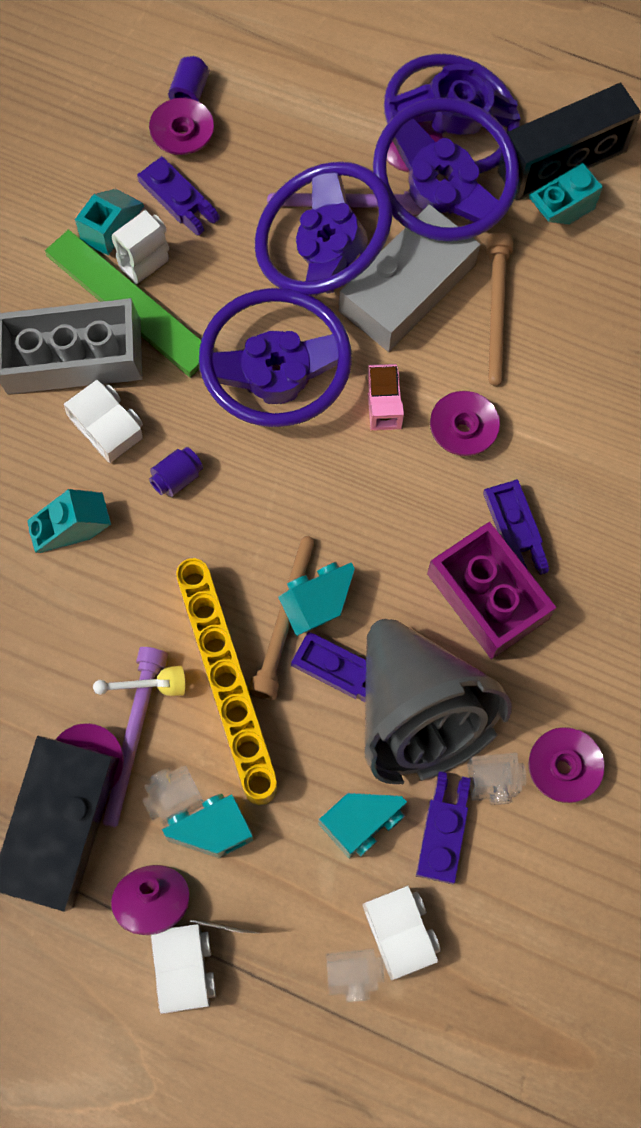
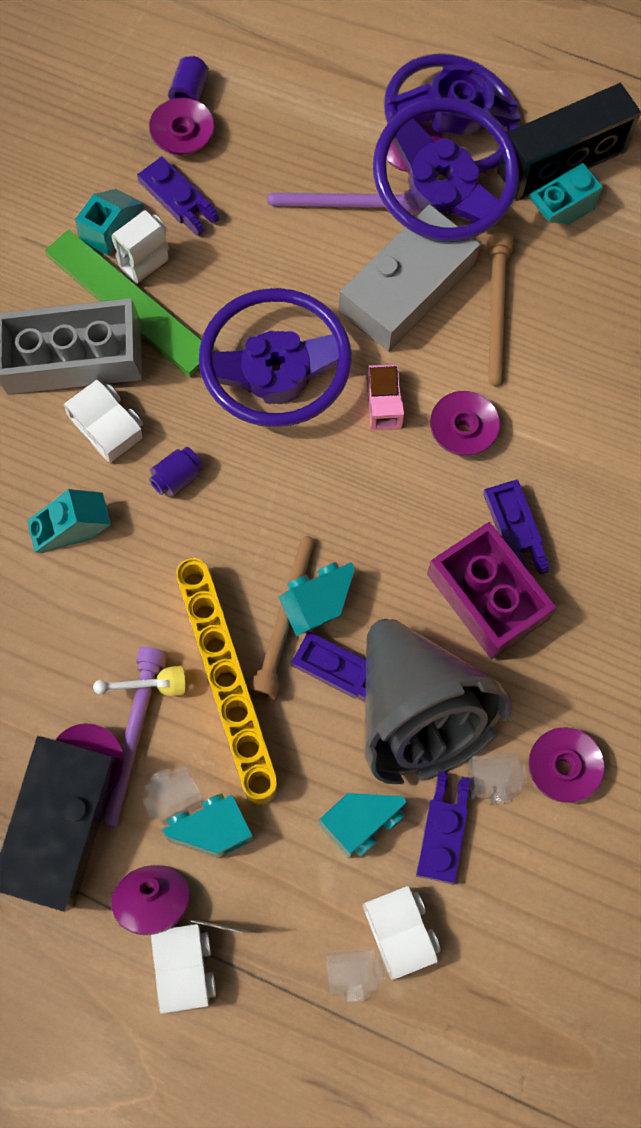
(328, 232): dark purple piece -> none

